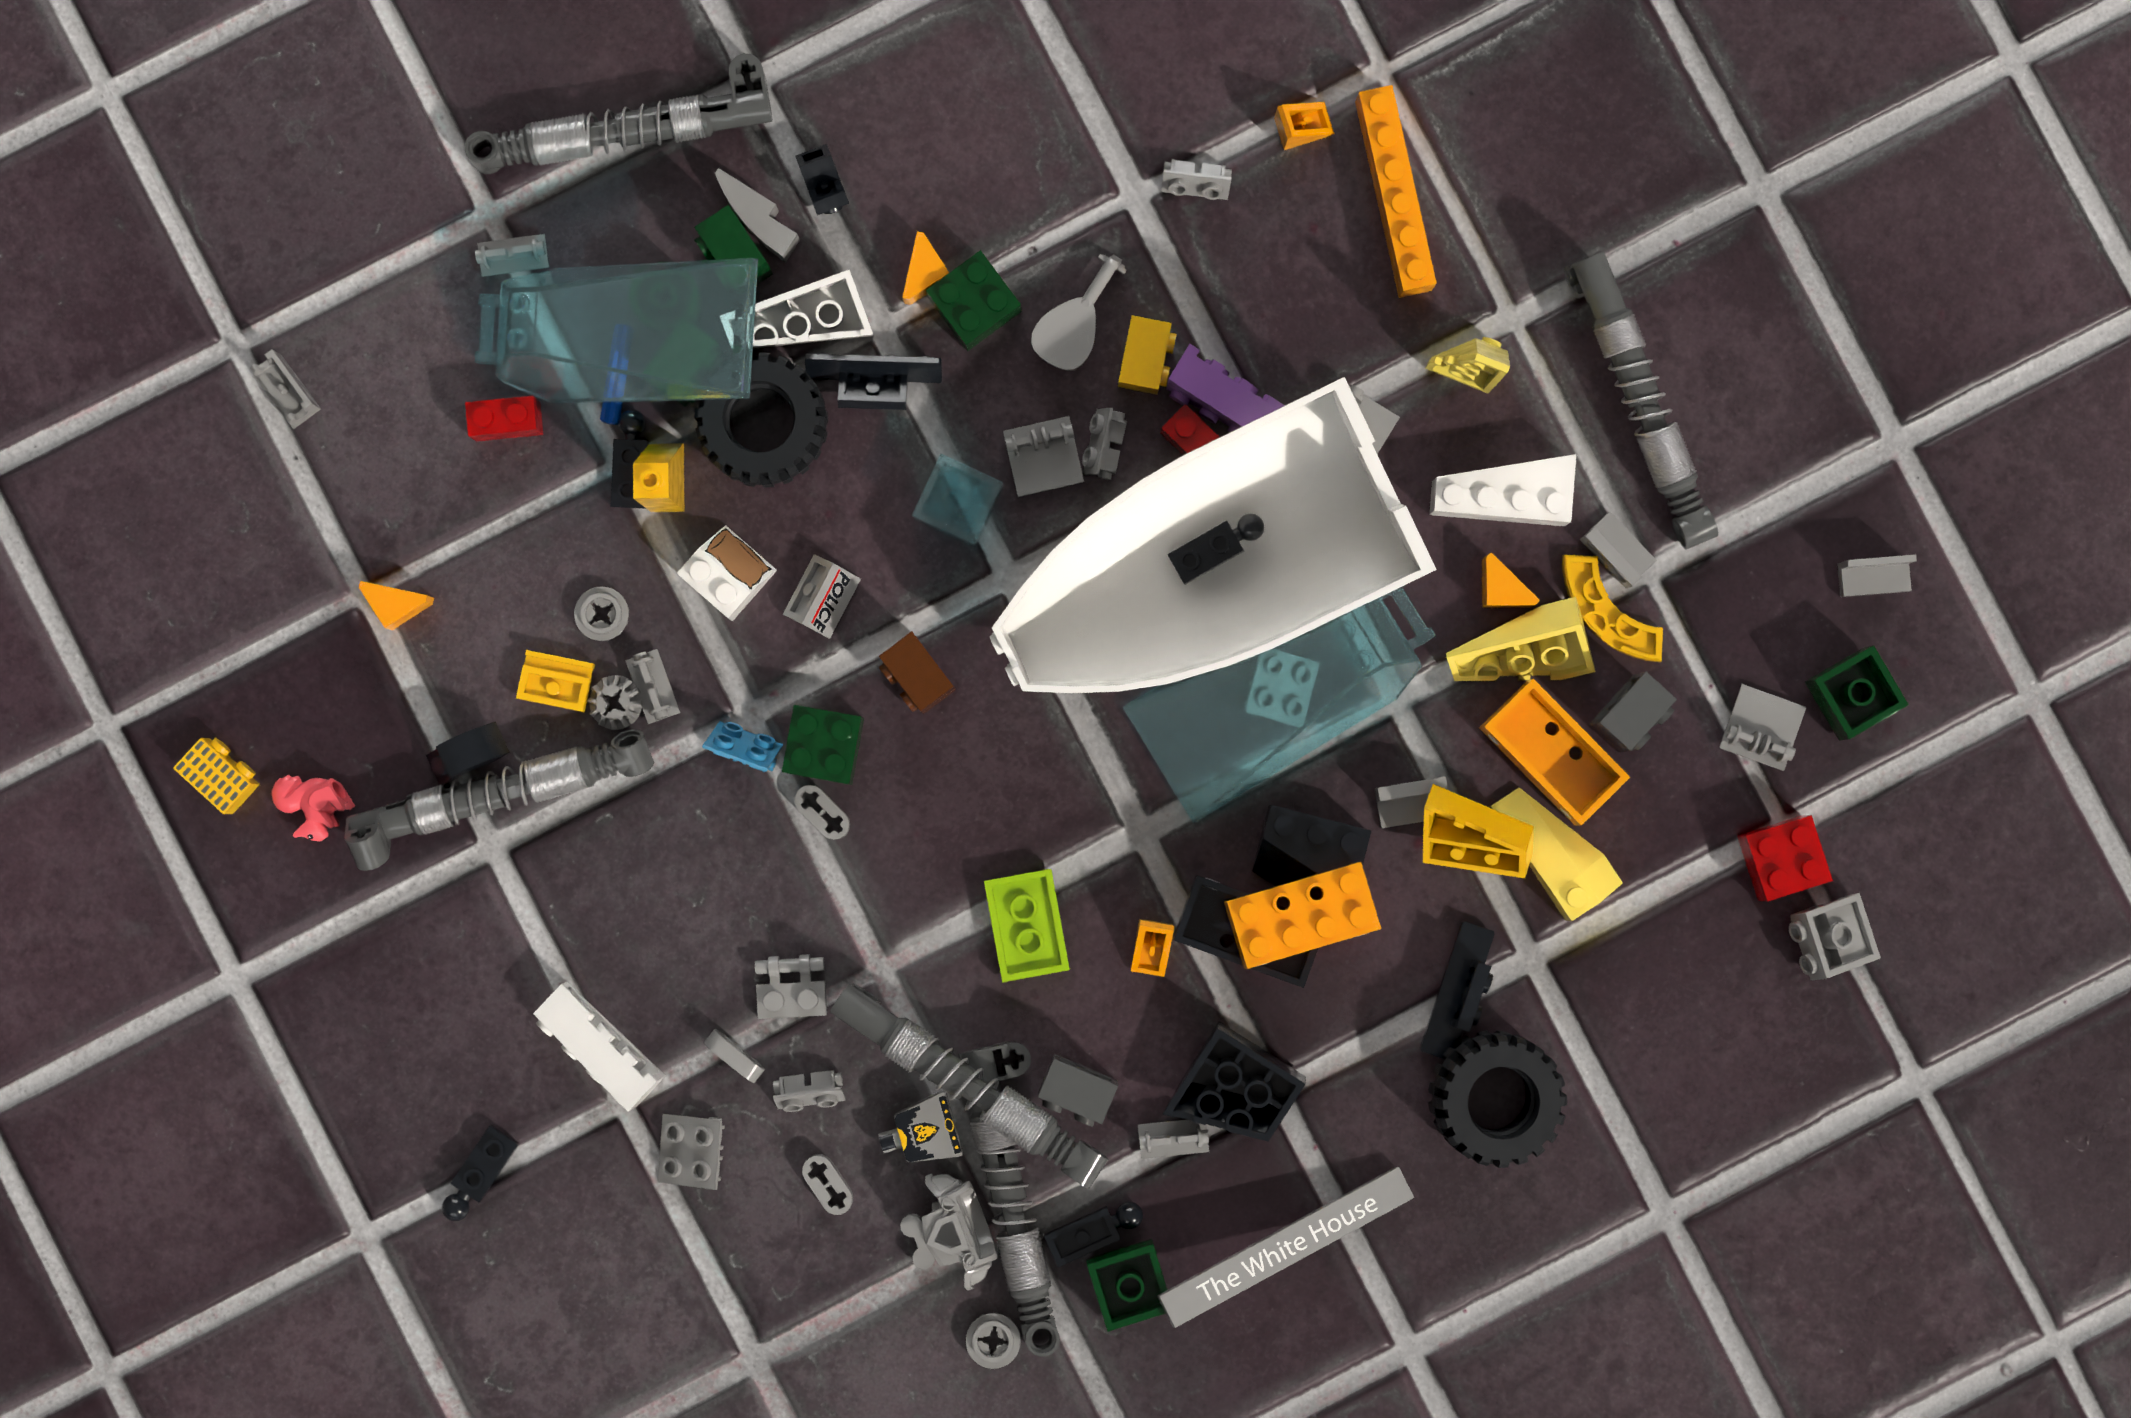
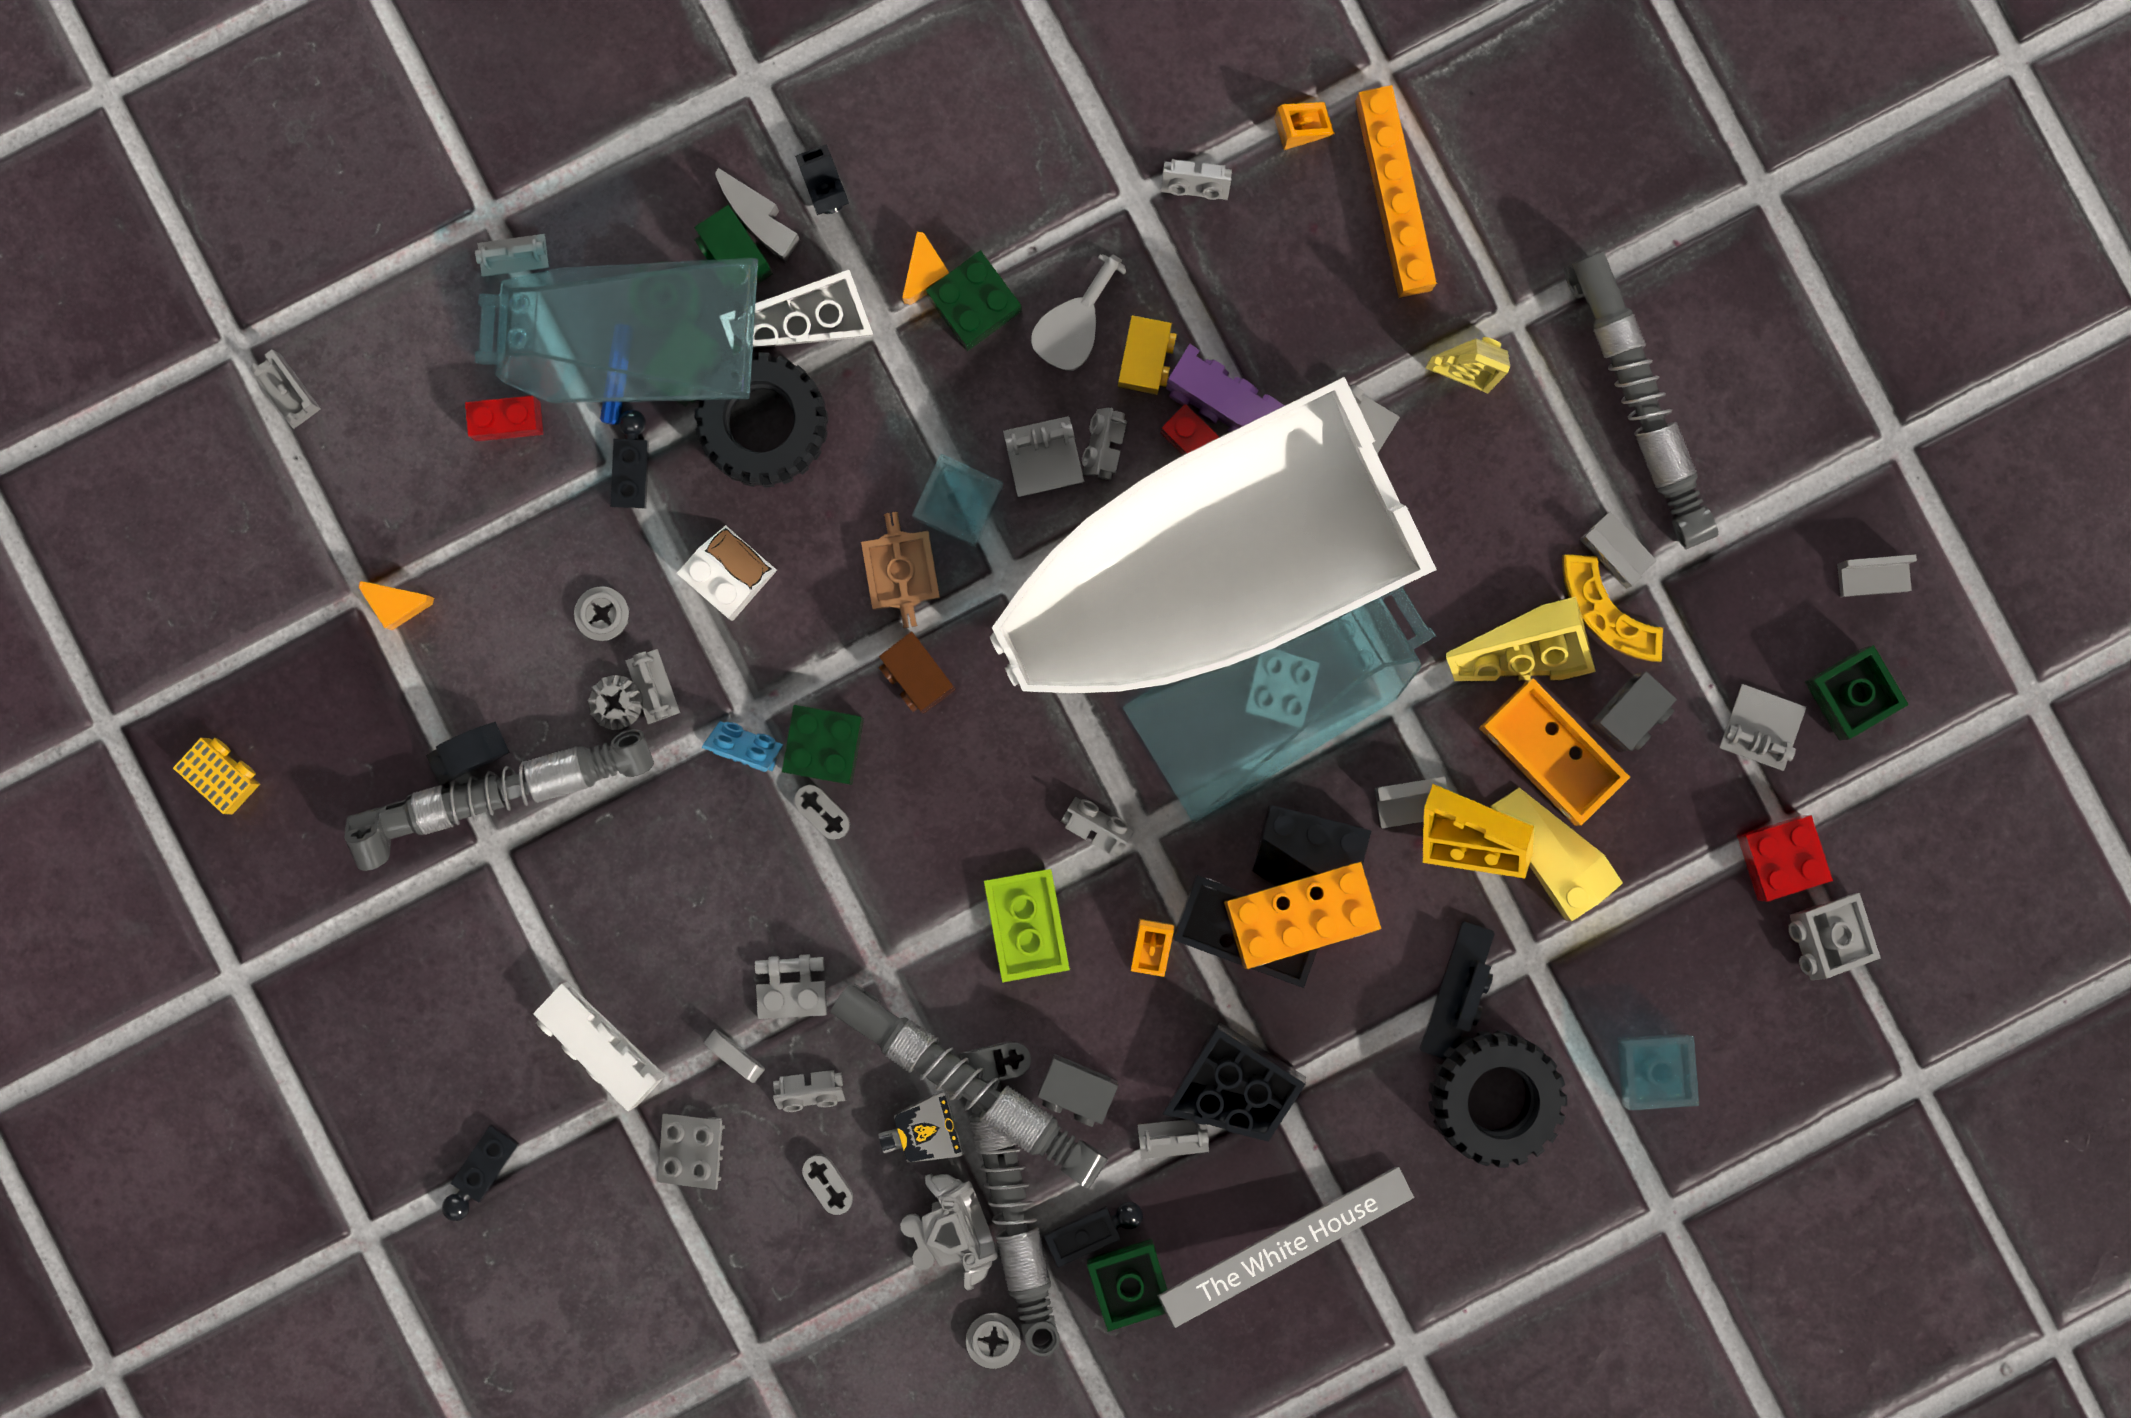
(318, 801): coral animal -> none
(555, 681): yellow plate -> none
(660, 478): yellow slope -> none
(679, 119): dark grey piece -> none
(822, 596): light grey panel -> none
(873, 380): black bracket -> none
(900, 570): none -> medium nougat plate
(1111, 831): none -> light grey hinge
(1214, 547): black plate -> none
(1502, 587): light orange slope -> none
(1510, 493): white wedge -> none
(1658, 1071): none -> clear light blue brick

